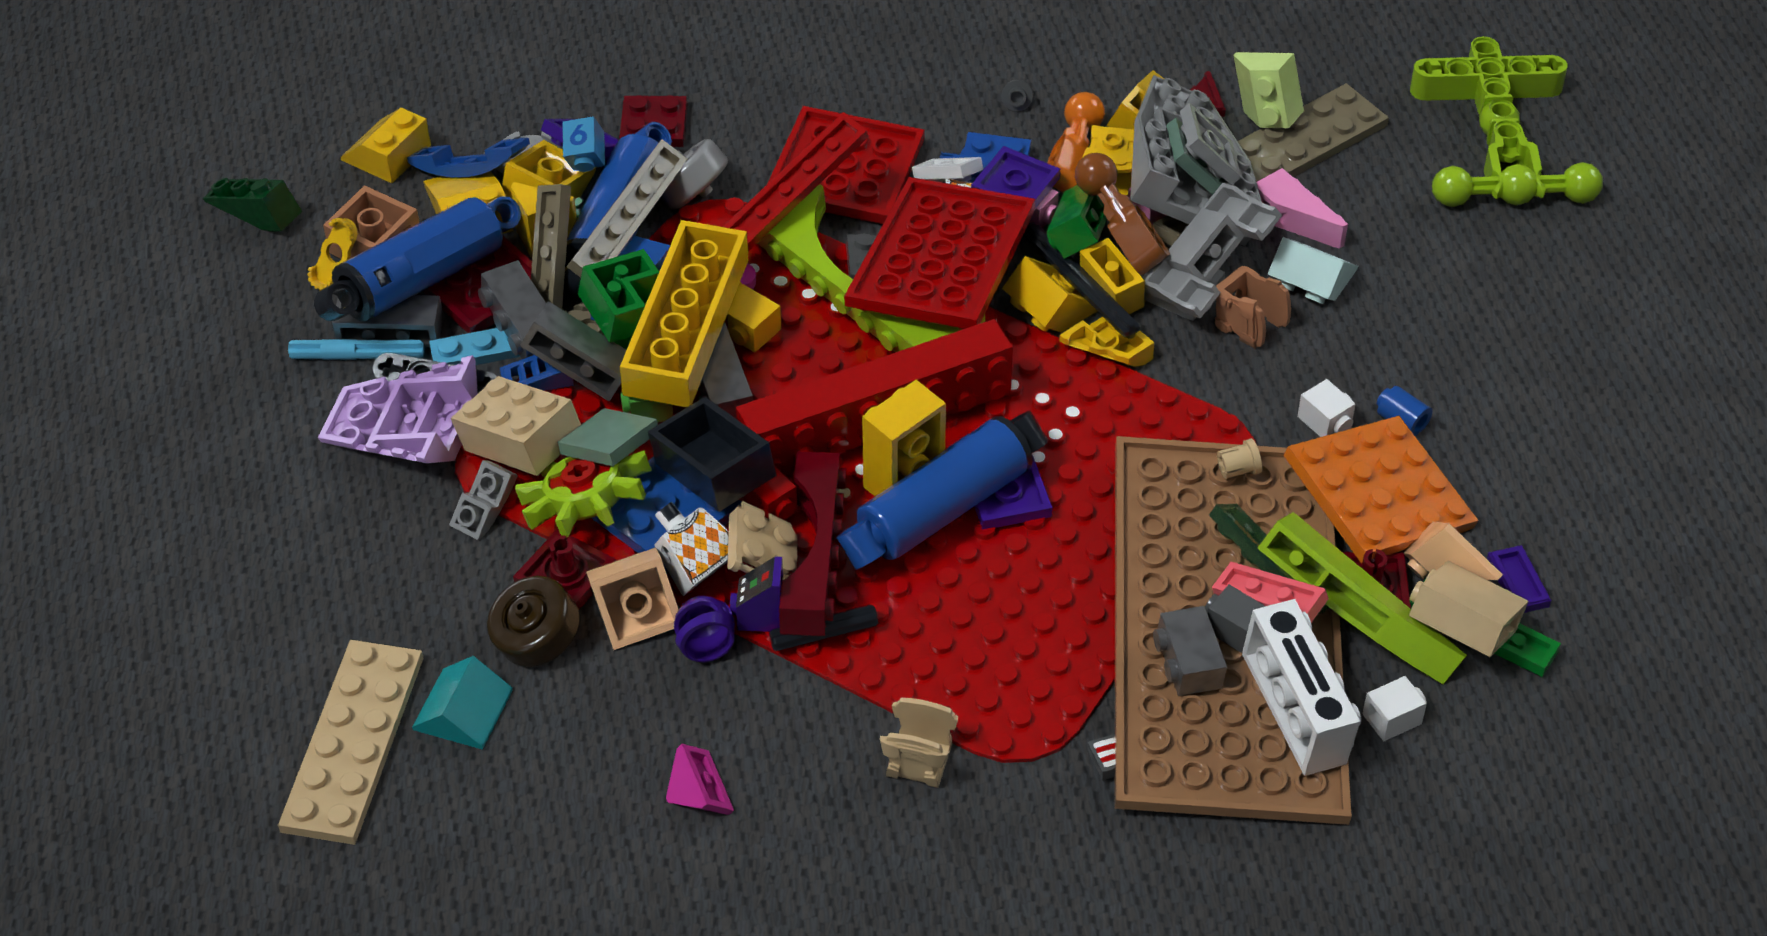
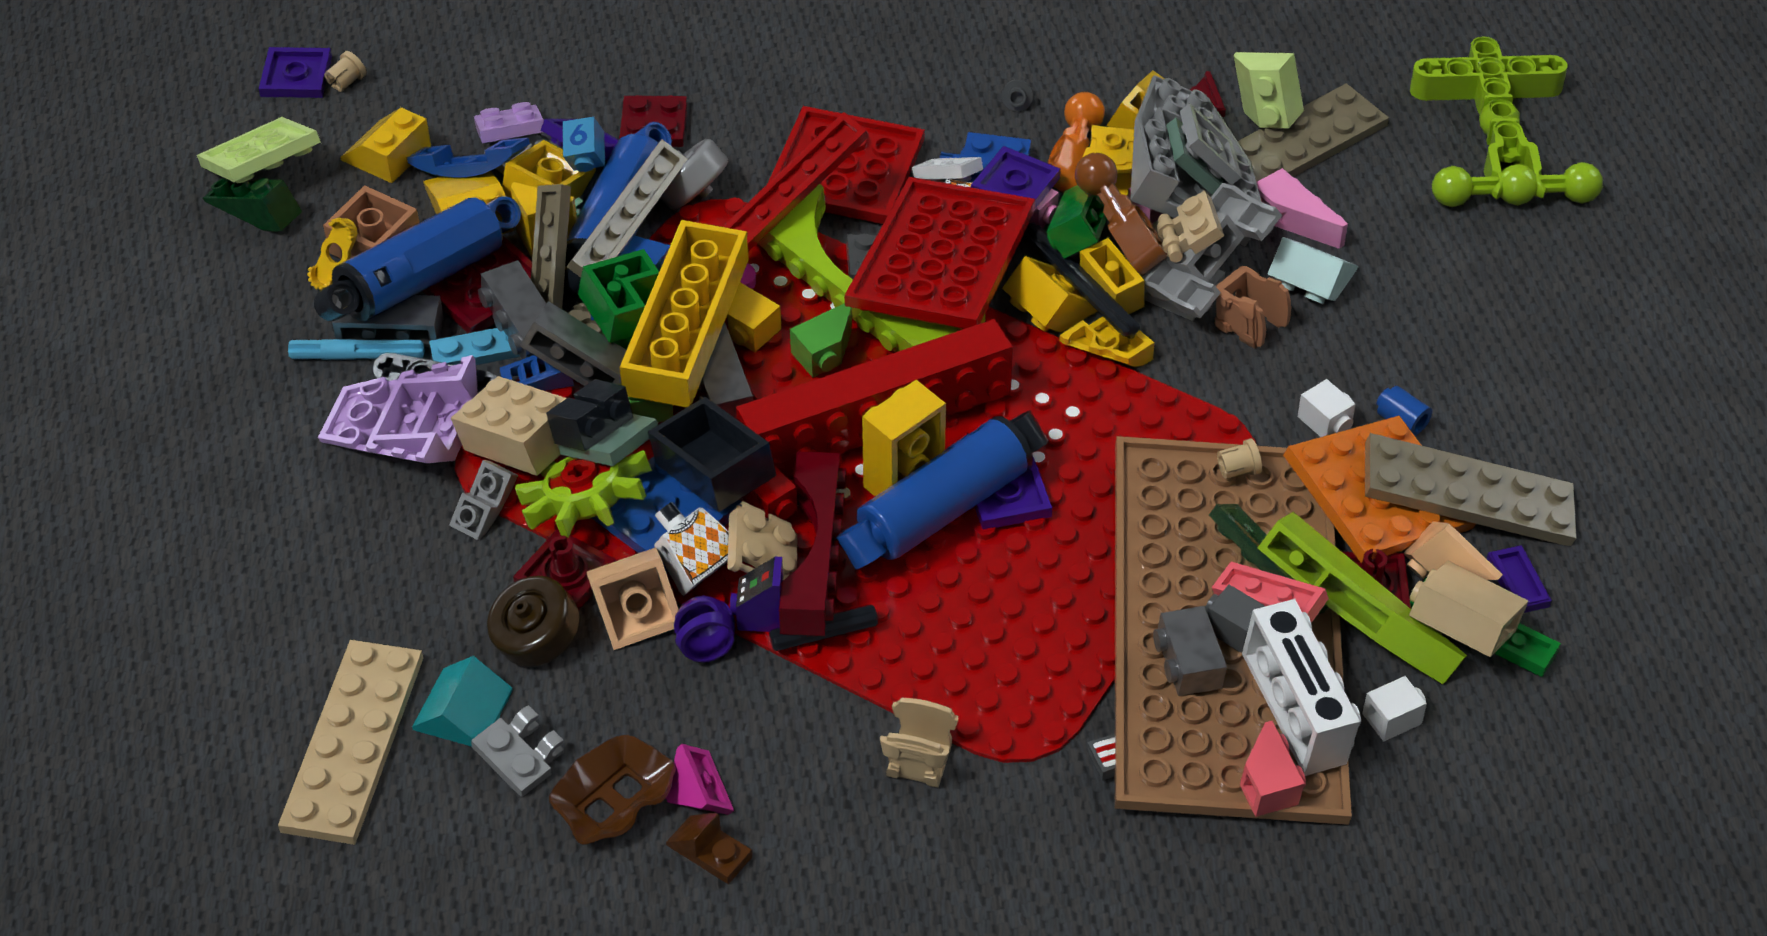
(259, 149): none -> yellowish green plate
(295, 72): none -> dark purple tile
(345, 71): none -> tan bush
(506, 124): none -> lavender plate
(512, 757): none -> light grey plate
(590, 416): none -> black piece
(593, 779): none -> reddish brown piece
(709, 847): none -> reddish brown slope
(822, 340): none -> bright green slope
(1197, 221): none -> tan plate
(1270, 775): none -> coral slope
(1469, 489): none -> dark tan plate

